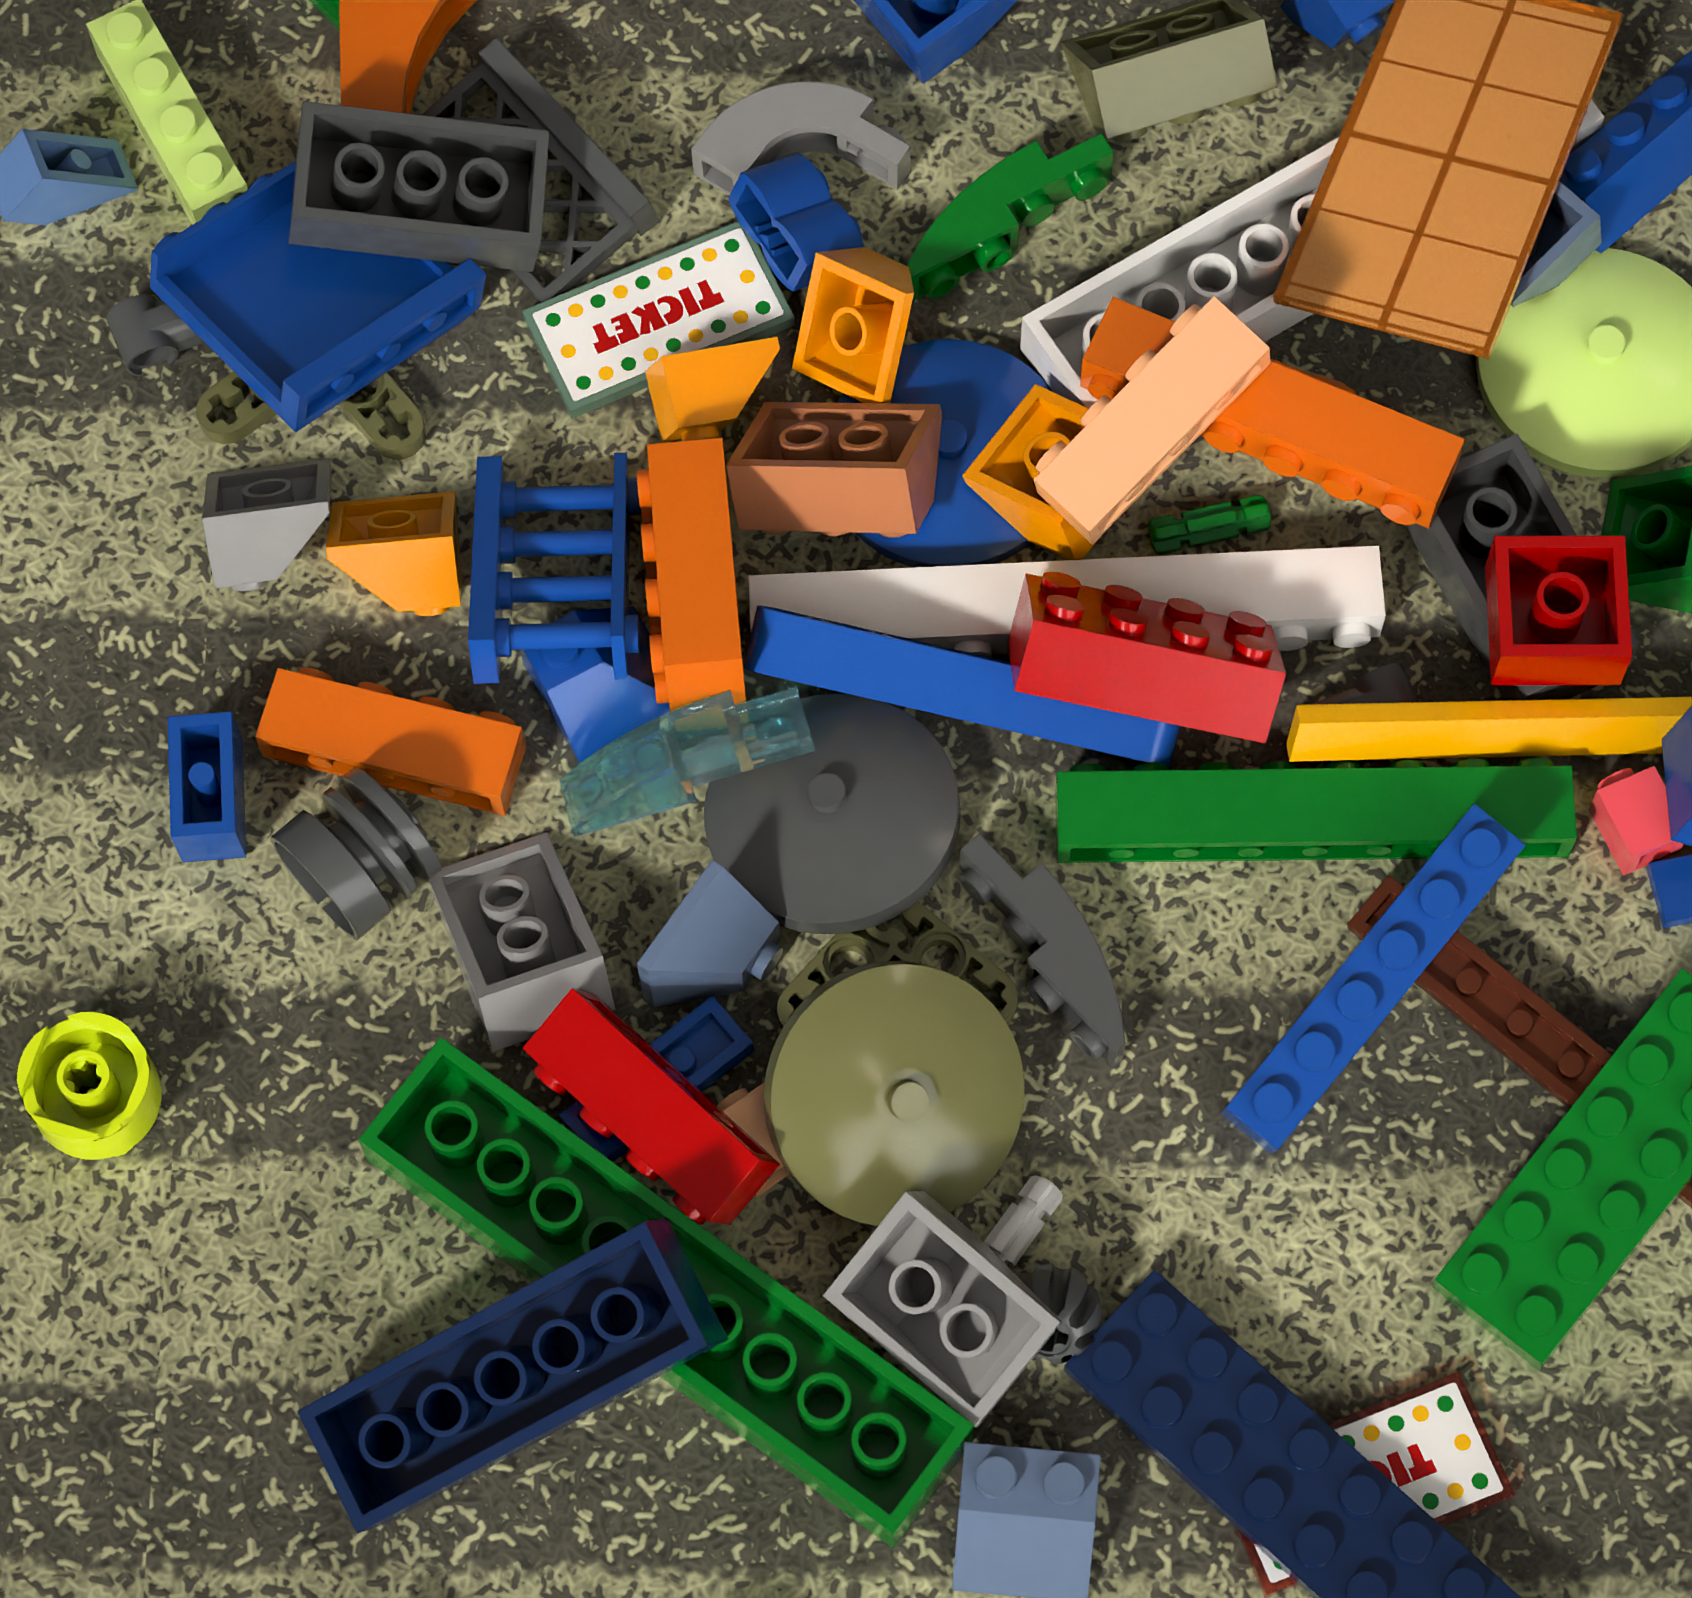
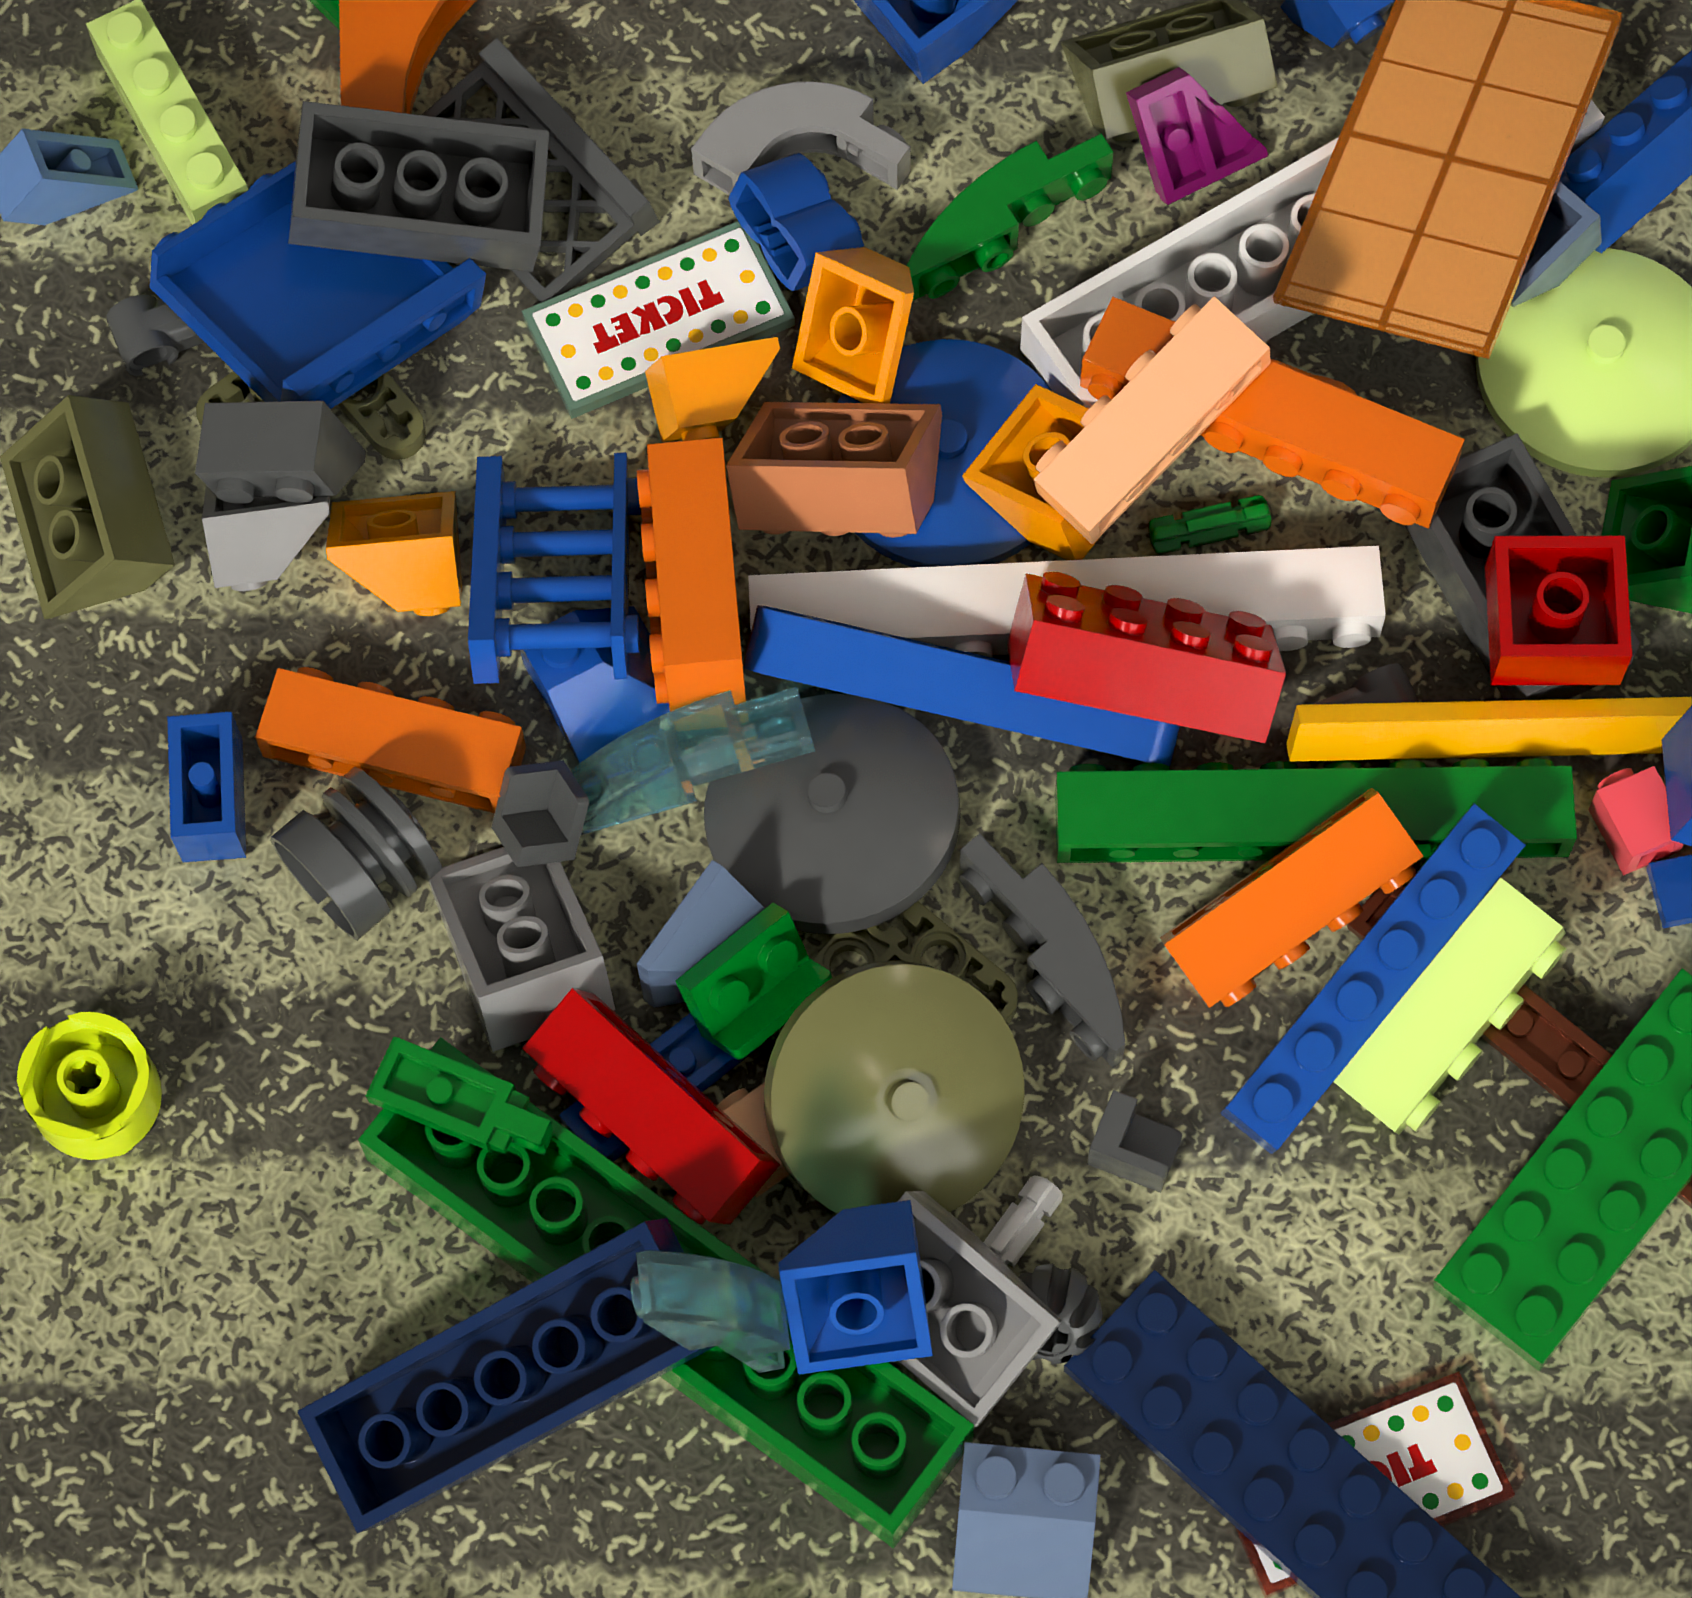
(86, 506): none -> olive slope
(275, 451): none -> dark grey slope
(456, 1100): none -> green hinge
(540, 813): none -> dark grey panel
(713, 1304): none -> clear light blue slope
(751, 983): none -> green bracket
(857, 1291): none -> blue slope
(1133, 1144): none -> dark grey panel
(1188, 135): none -> magenta wing
(1292, 898): none -> orange brick
(1451, 1007): none -> yellowish green brick

